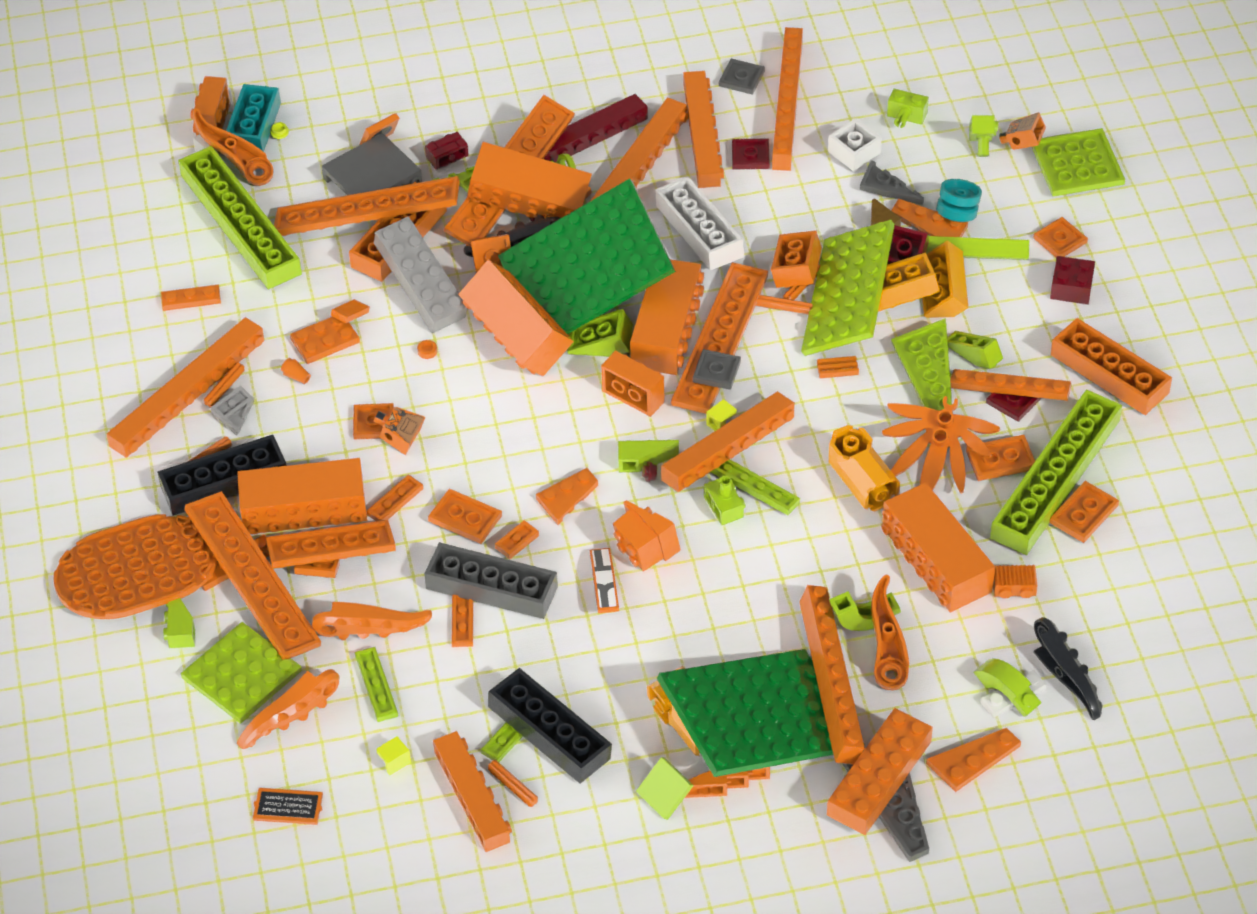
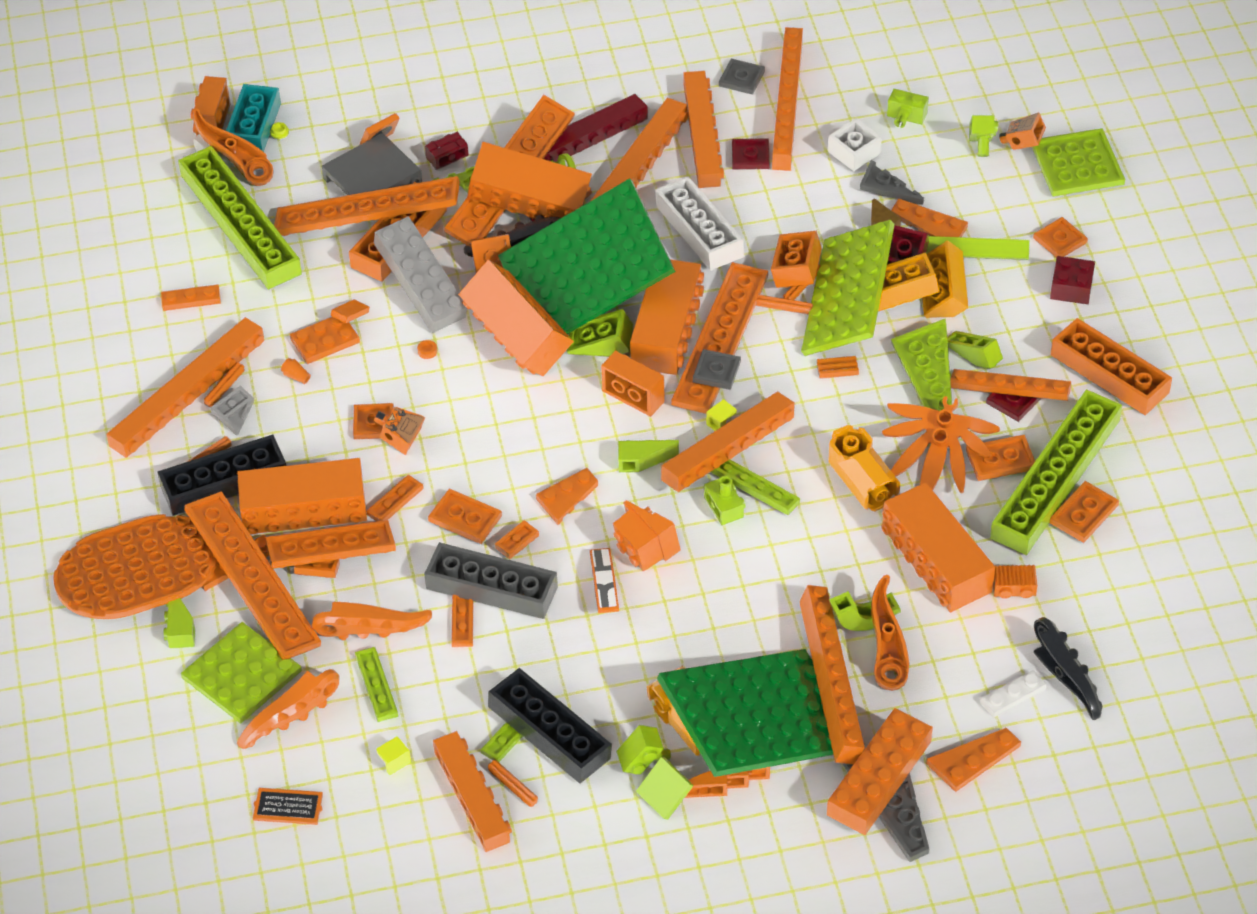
(641, 749): none -> lime brick
(649, 471): dark red plate -> none
(959, 200): teal wheel -> none
(1011, 682): lime arch -> none

